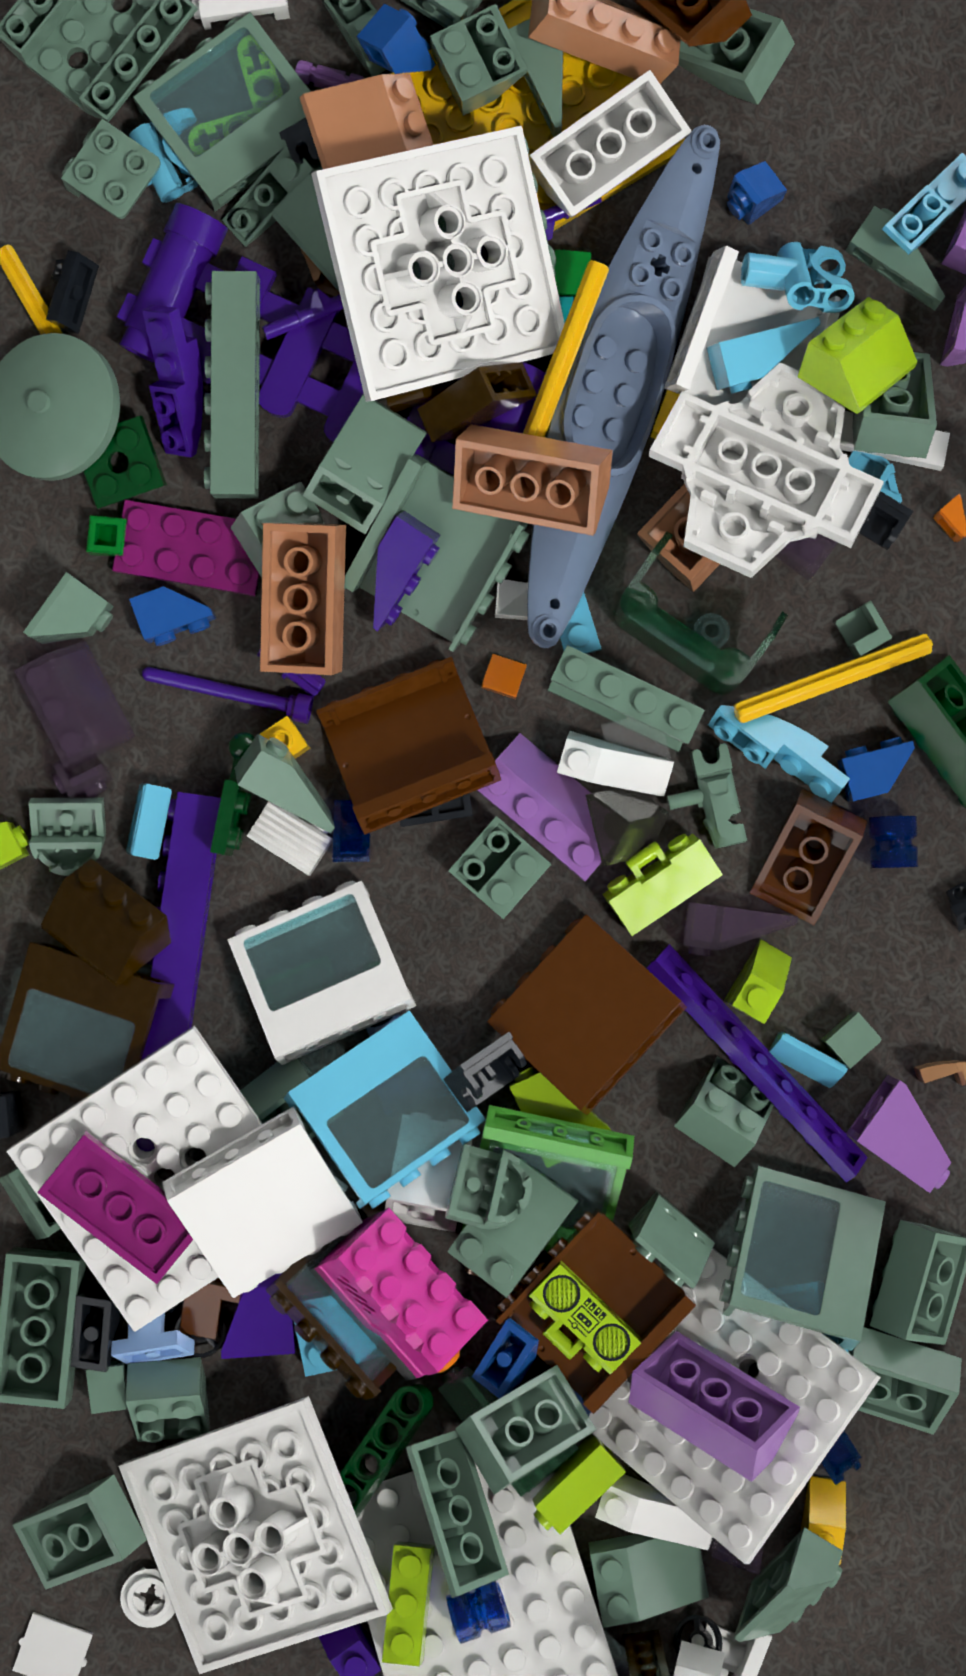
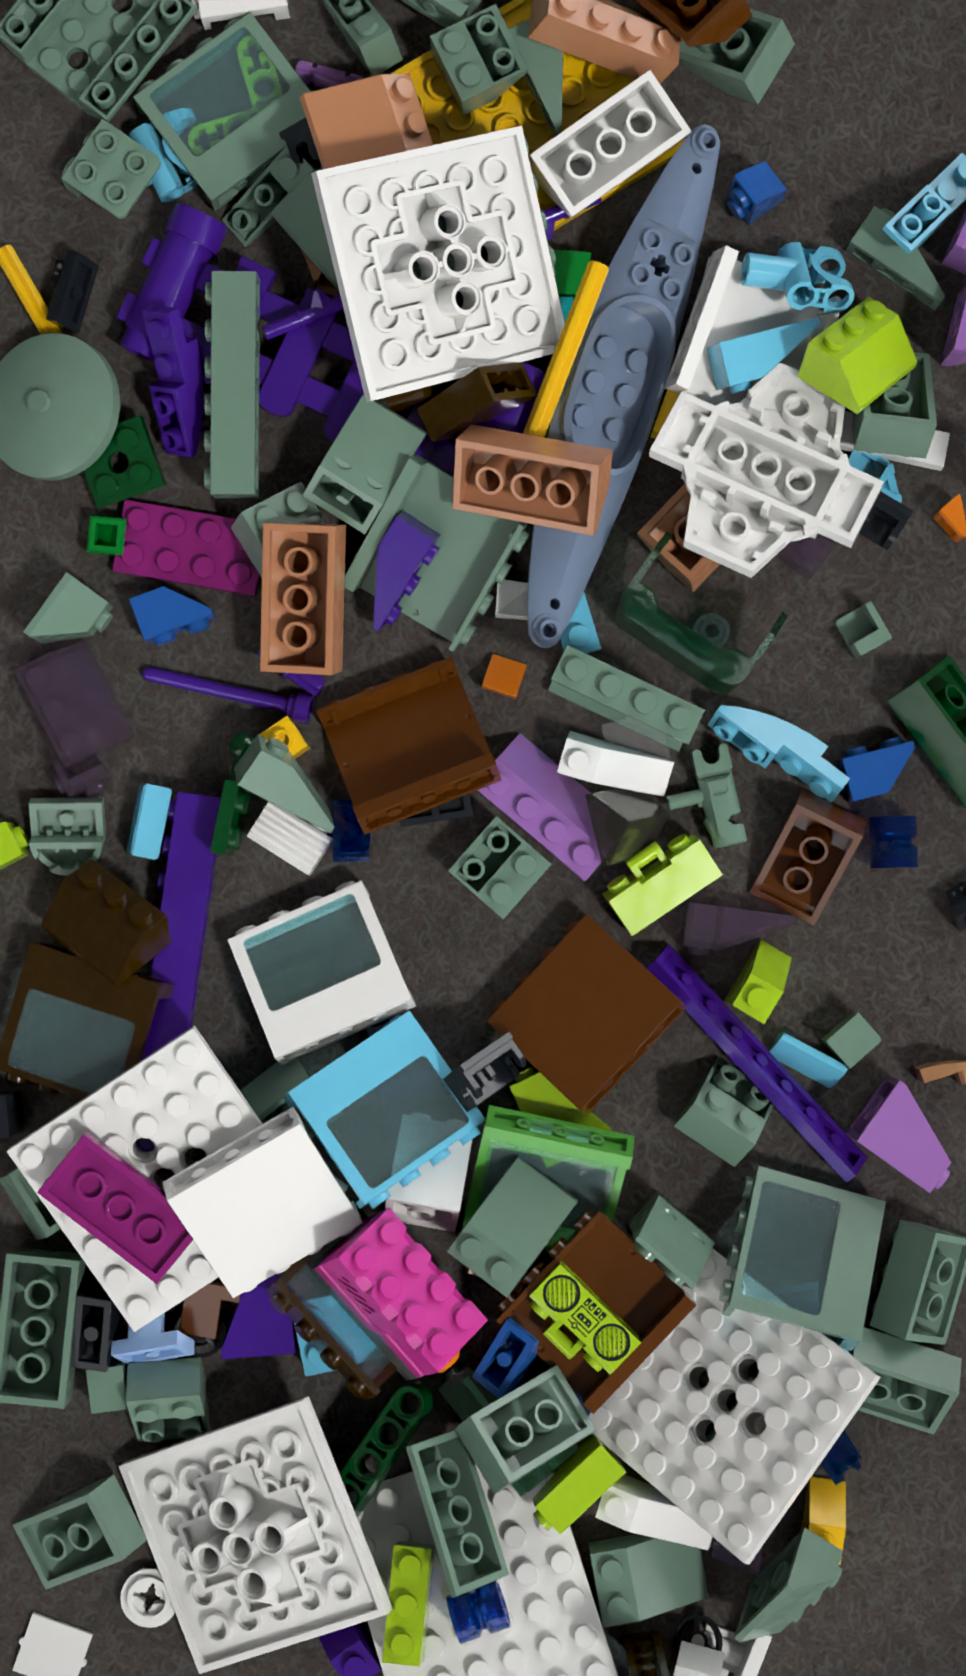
(395, 43): blue slope -> none
(488, 1188): sand green slope -> none
(712, 1405): medium lavender slope -> none
(832, 678): yellow axle -> none

